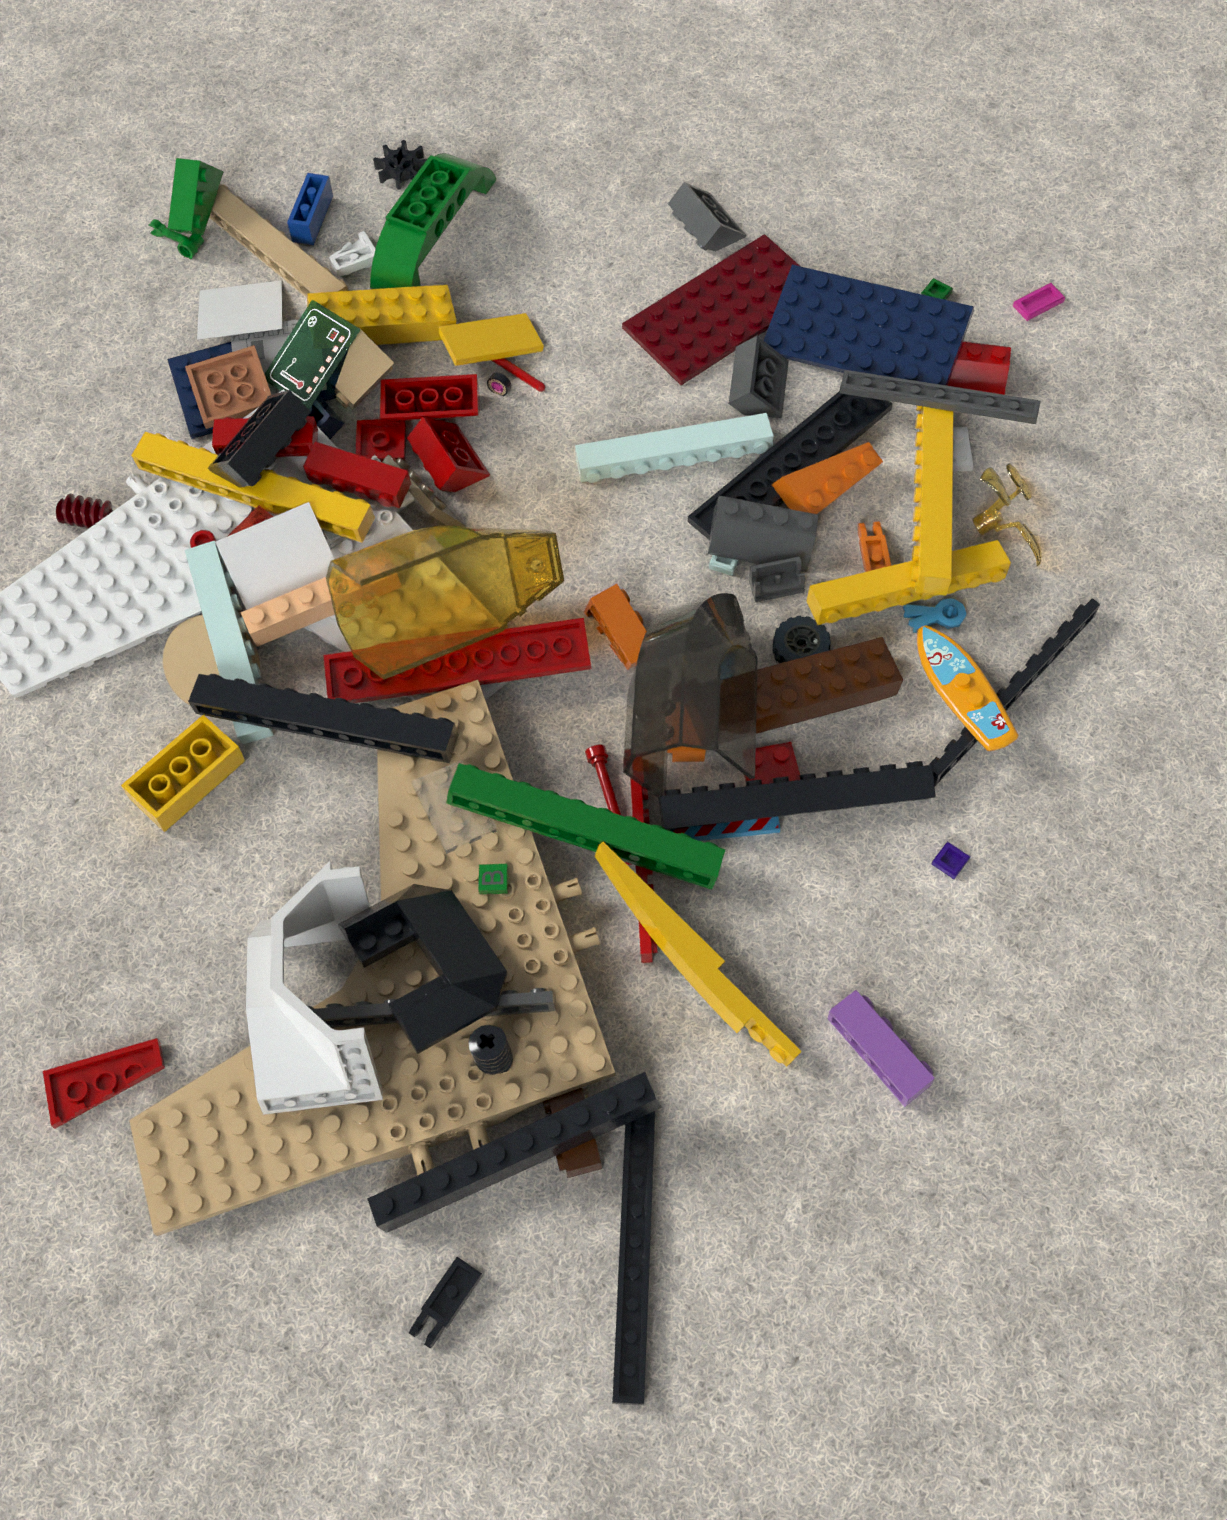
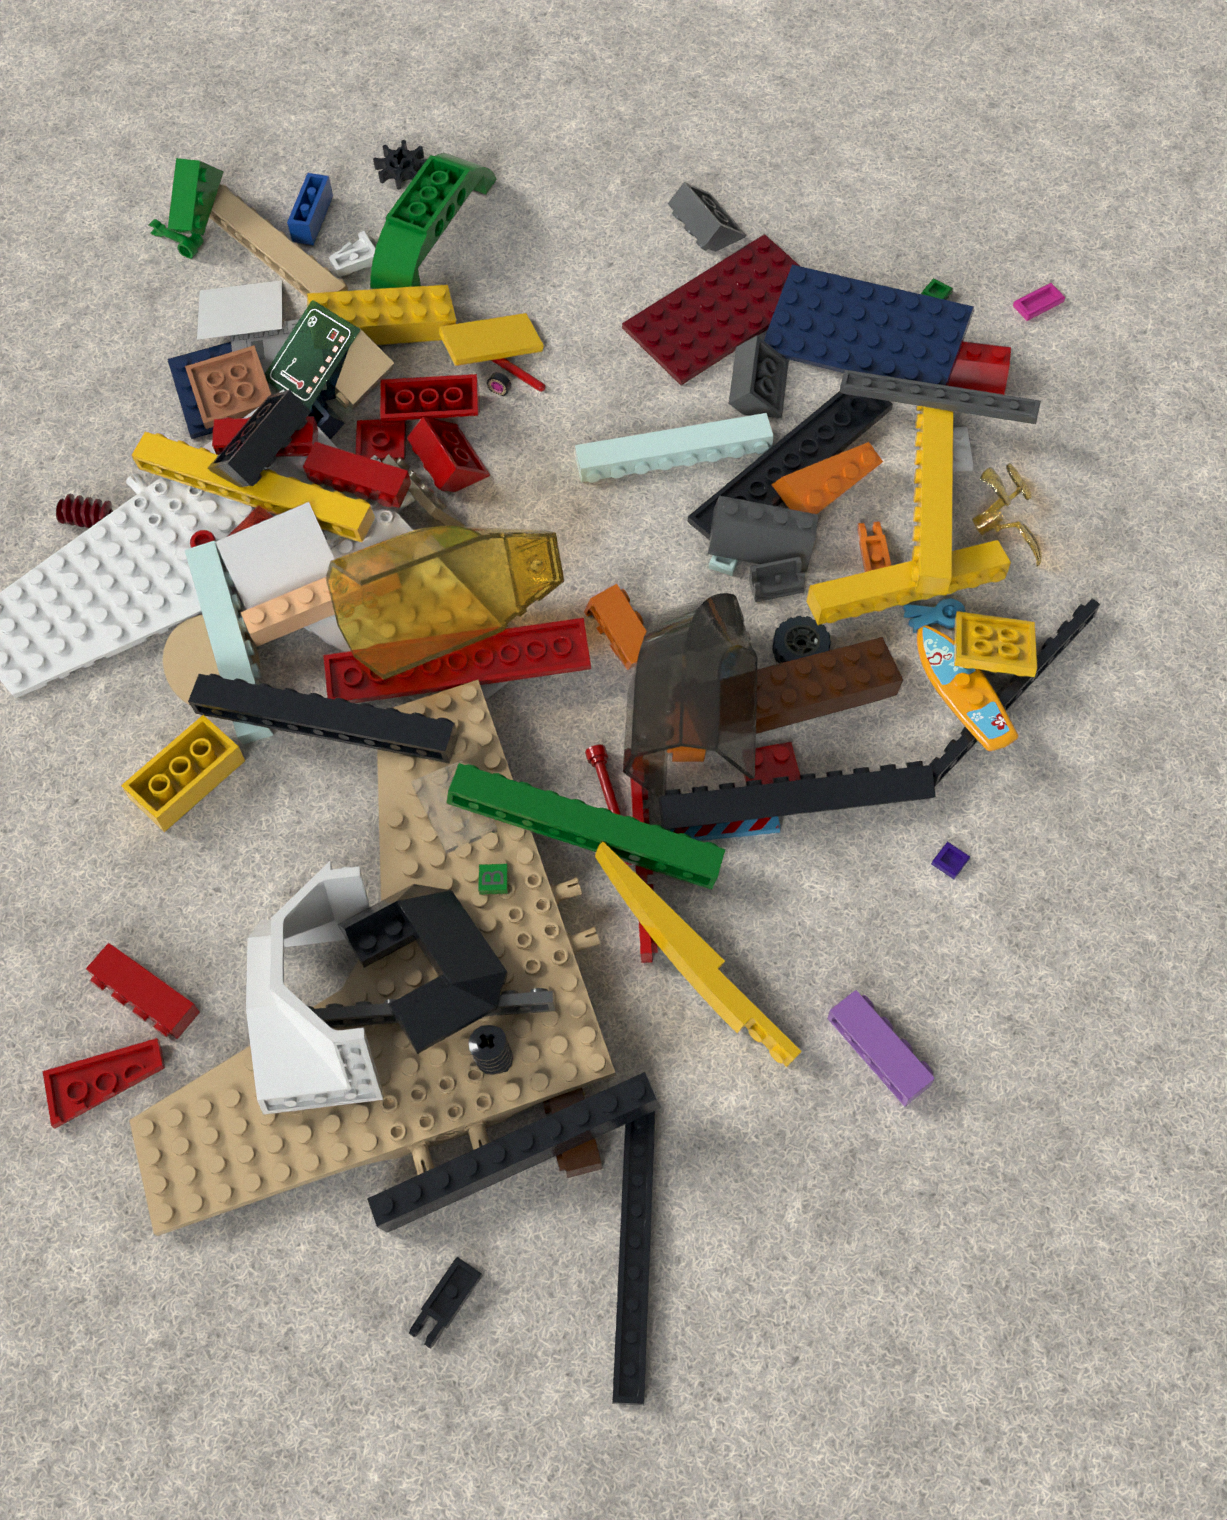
(142, 991): none -> red brick
(995, 644): none -> yellow plate

